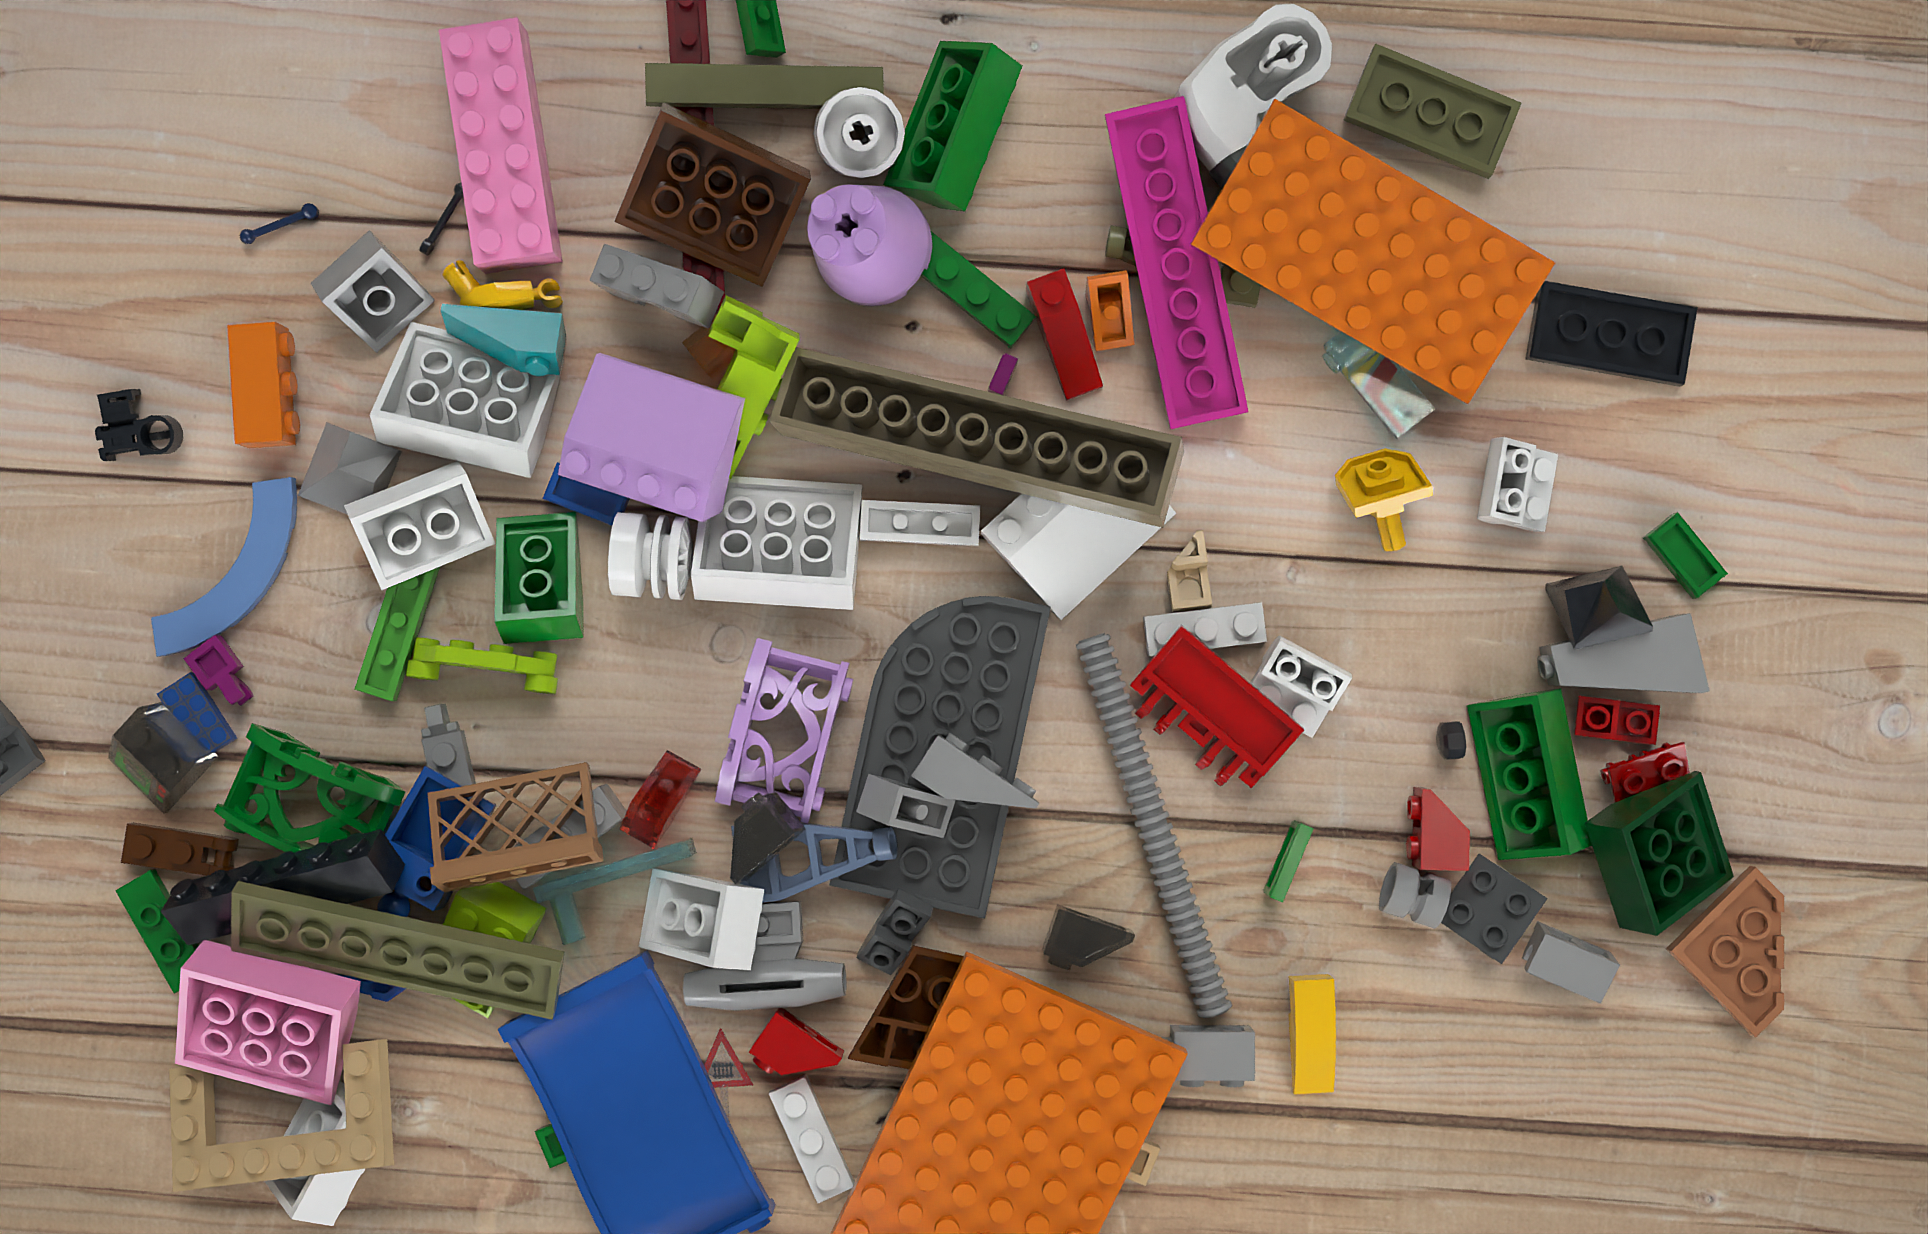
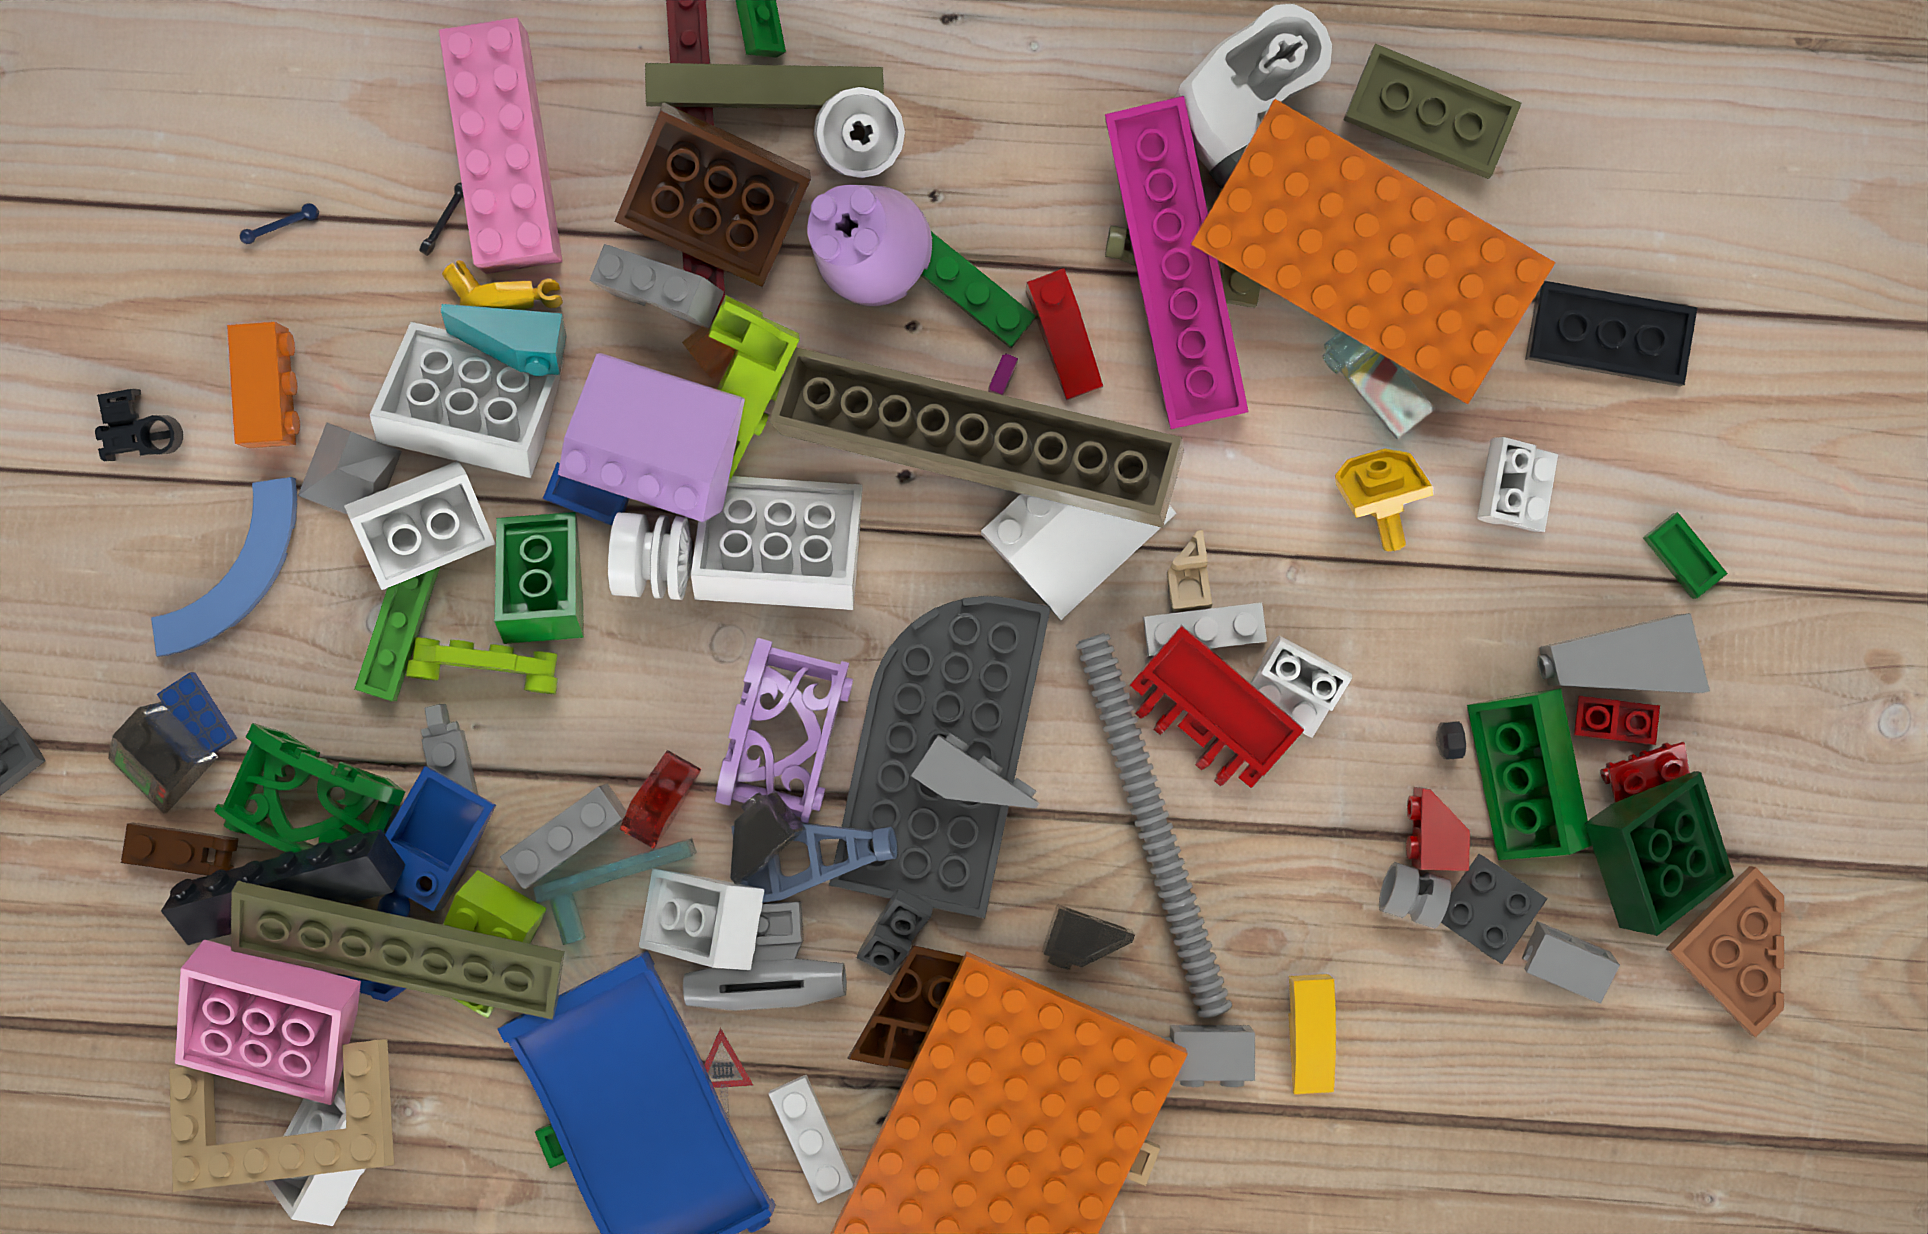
(144, 901): green plate -> none
(216, 667): magenta plate -> none
(372, 291): light grey slope -> none
(518, 861): medium nougat fence -> none
(792, 1046): red slope -> none
(905, 806): light grey slope -> none
(920, 523): white plate -> none
(954, 123): green slope -> none
(1110, 310): orange slope -> none
(1287, 860): green tile -> none
(1598, 607): black slope -> none

